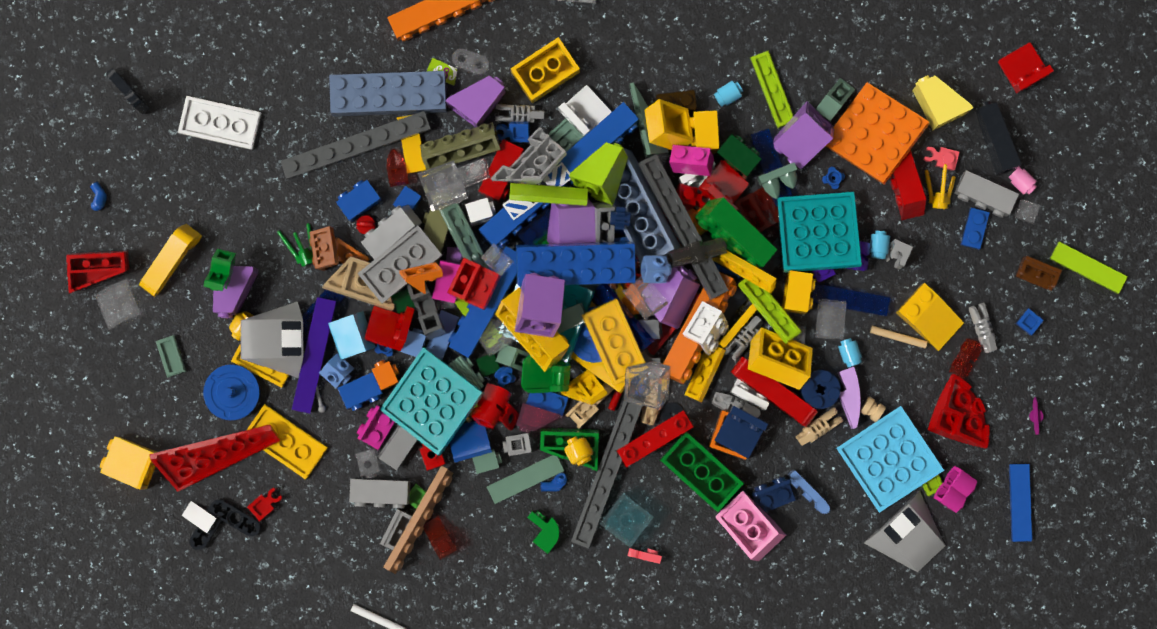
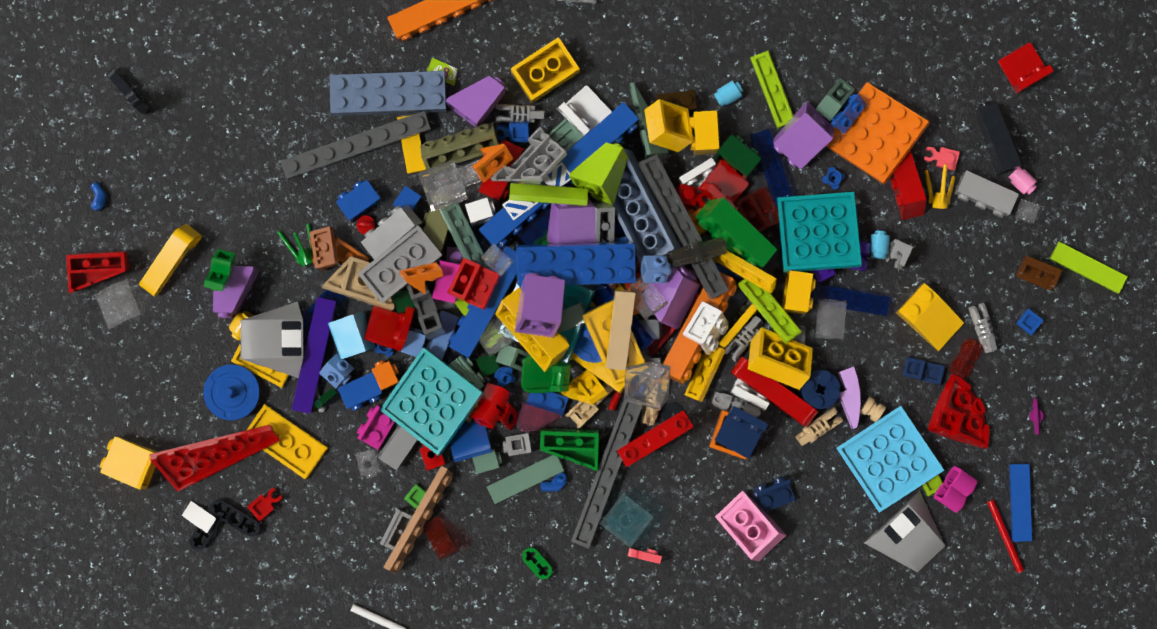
(171, 356): sand green tile -> none
(219, 122): white tile -> none
(325, 398): none -> dark green tile
(379, 492): light grey brick -> none
(396, 169): clear red plate -> none
(470, 62): clear plate -> none
(494, 159): none -> orange slope
(533, 566): none -> green beam
(549, 534): green brick -> none
(578, 451): yellow head -> none
(620, 218): dark blue gear -> none
(620, 330): none -> tan tile
(691, 160): dark pink brick -> none
(701, 471): green brick -> none
(771, 183): sand green tile -> none
(809, 493): medium blue hinge -> none
(850, 352): medium azure brick -> none
(852, 110): none -> blue hinge
(899, 337): tan bar -> none
(923, 371): none -> dark blue slope
(939, 101): light yellow slope -> none
(975, 228): blue plate -> none
(1005, 536): none -> red bar

